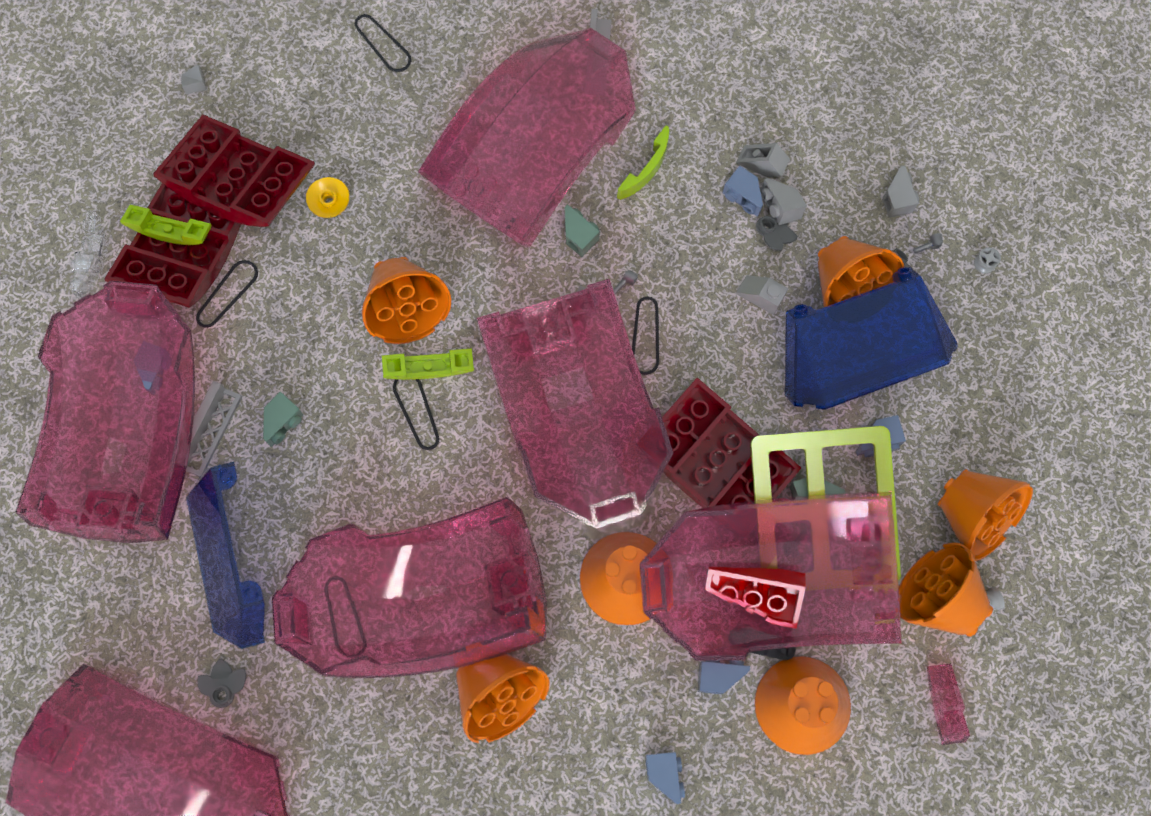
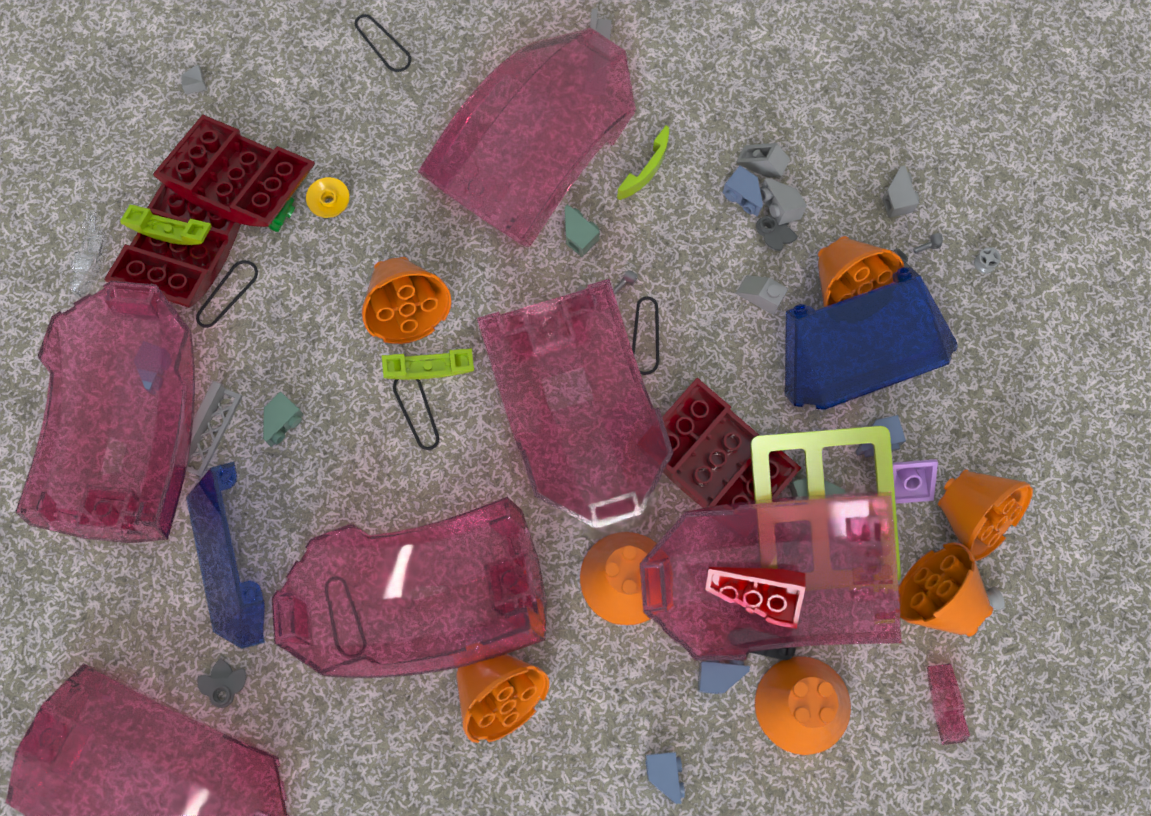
(285, 212): none -> green plate
(915, 480): none -> lavender slope

